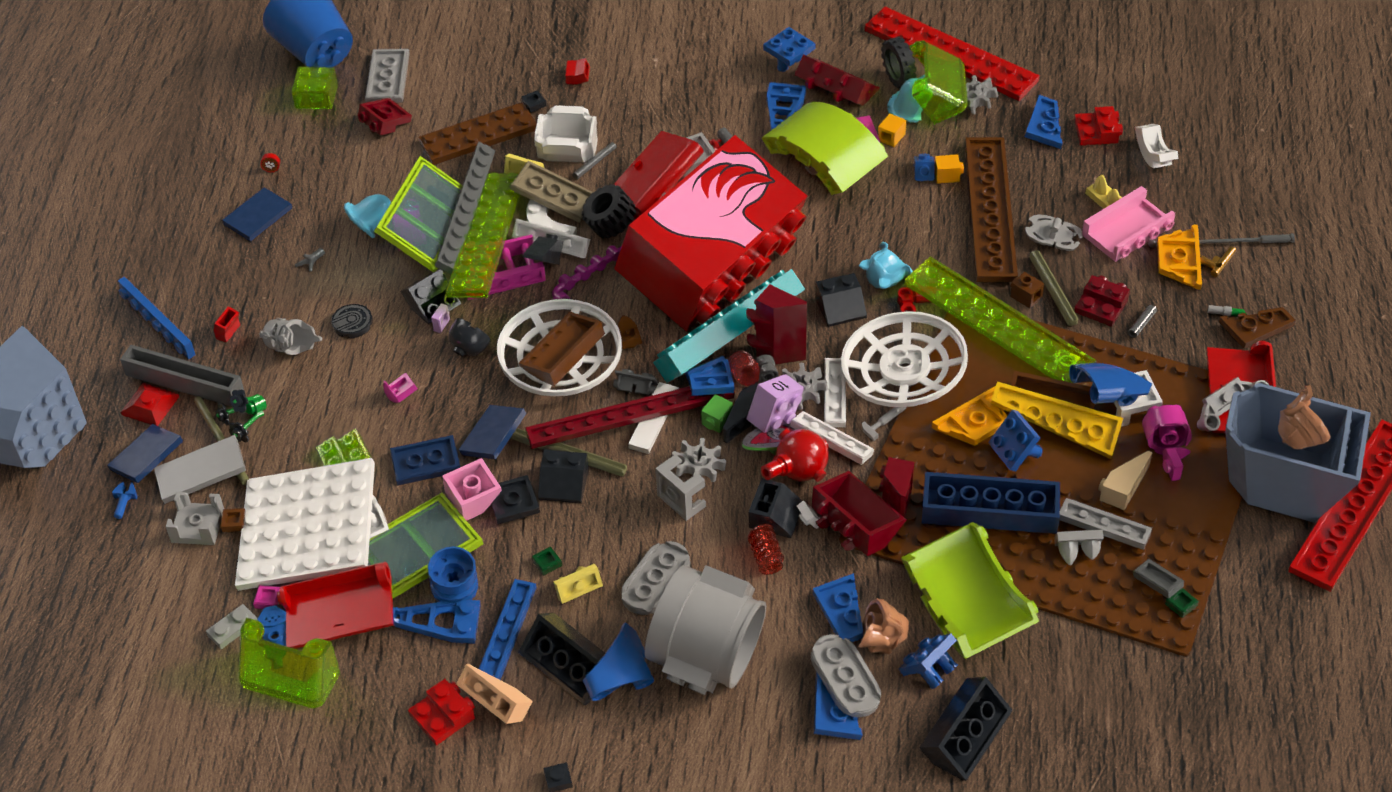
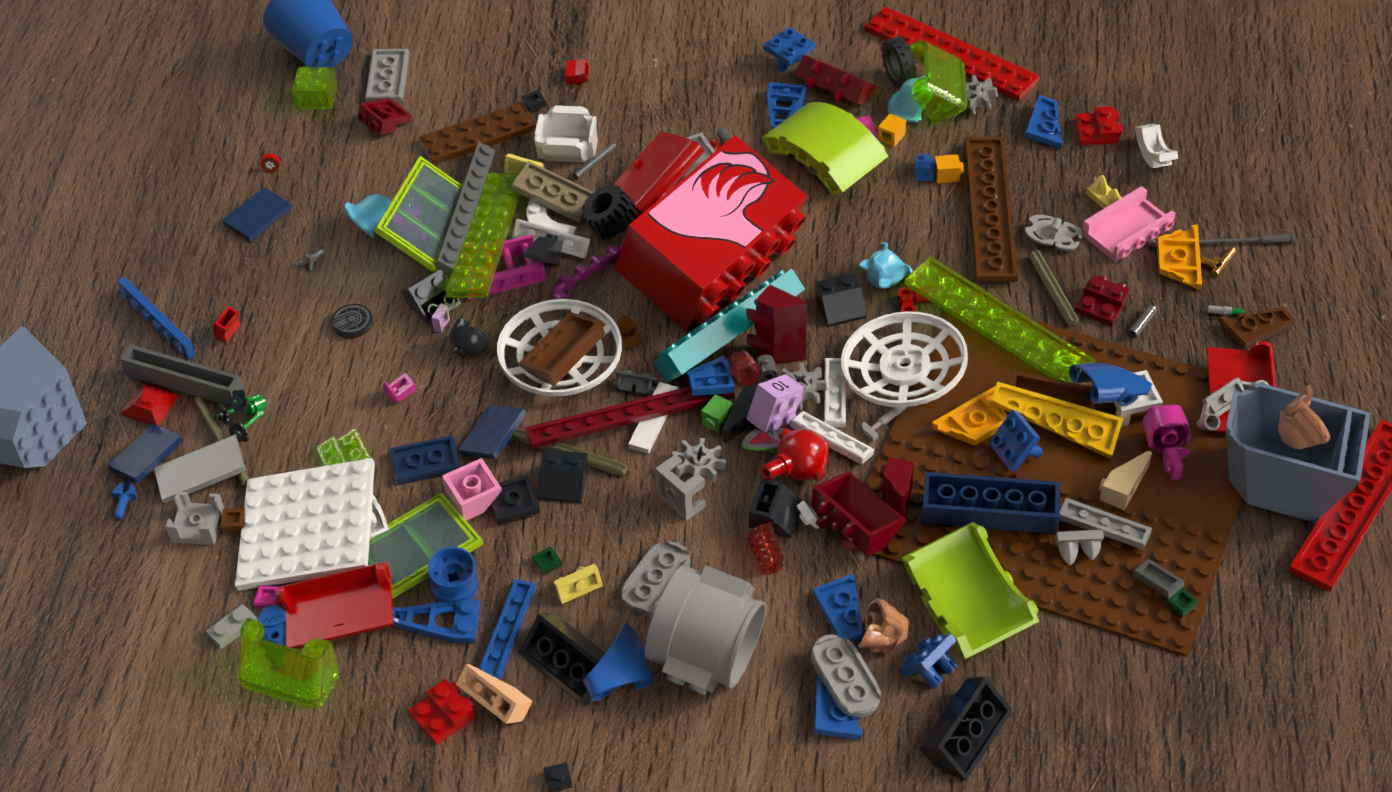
(289, 336): light grey helmet -> none
(1026, 289): reddish brown brick -> none

